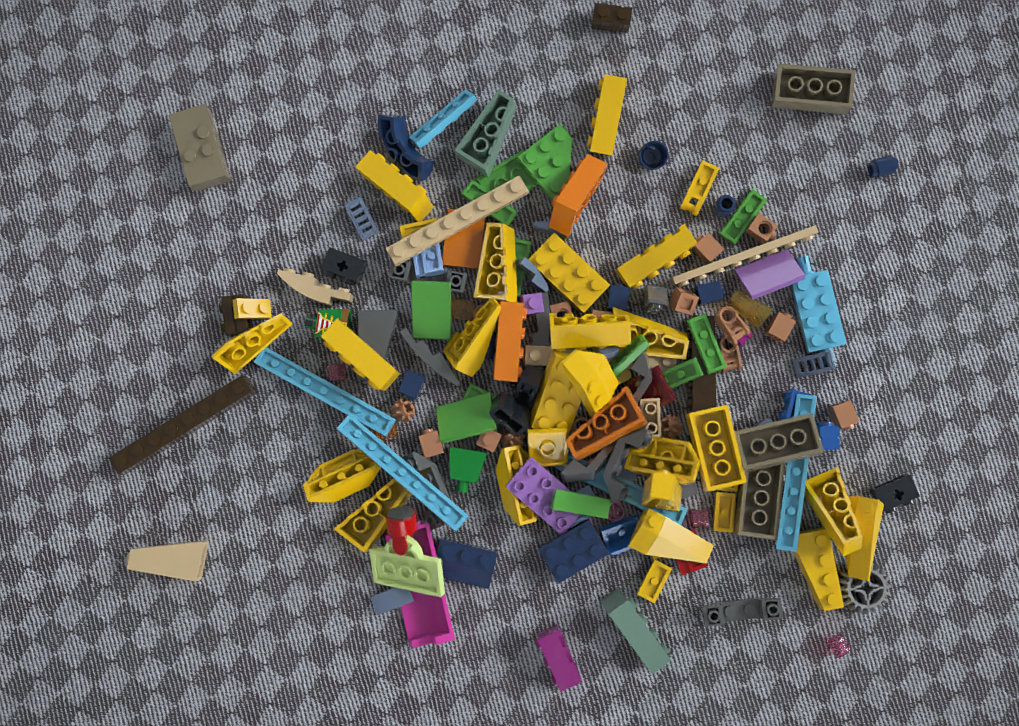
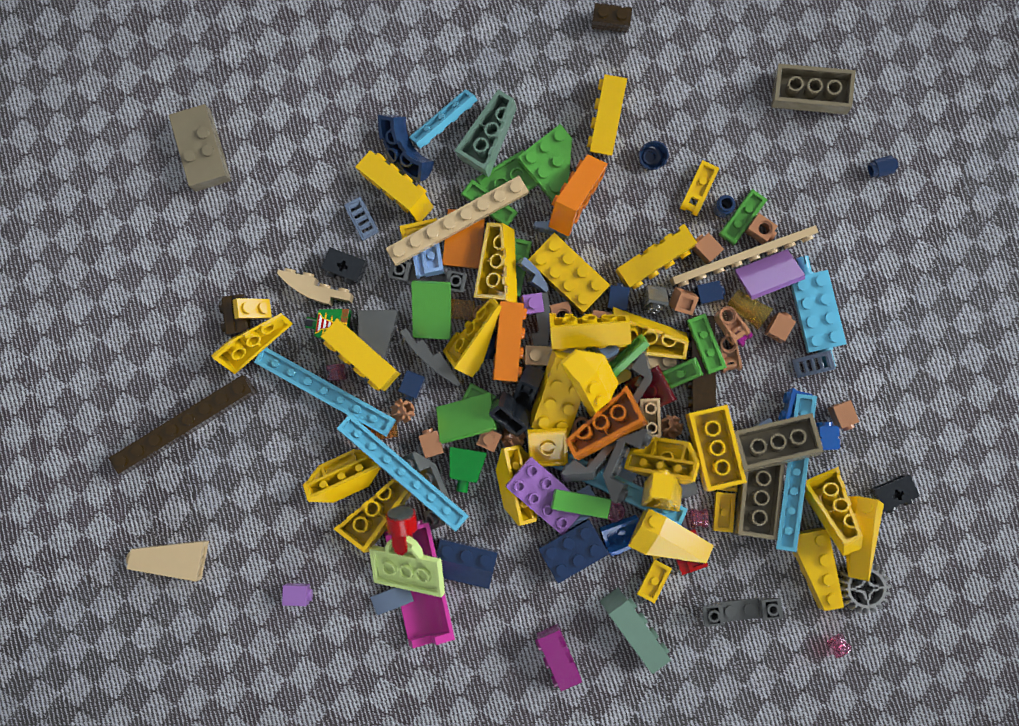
(296, 594): none -> medium lavender brick

